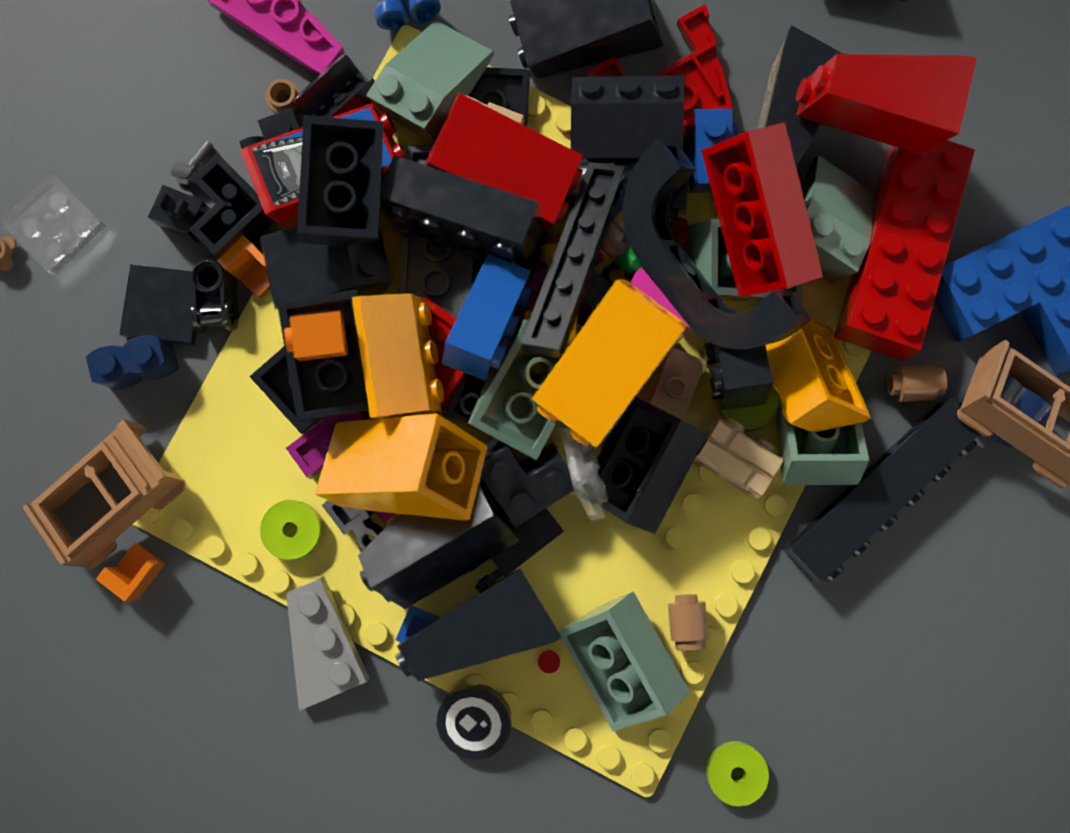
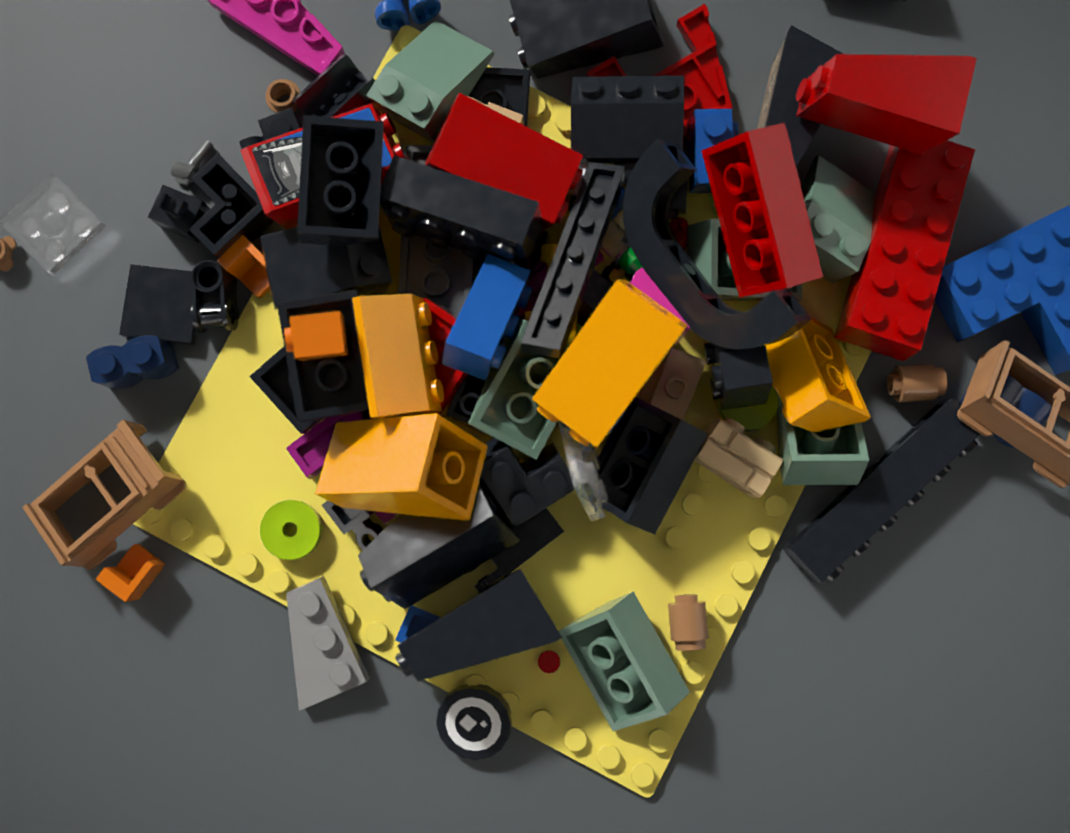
(749, 786): lime piece -> none

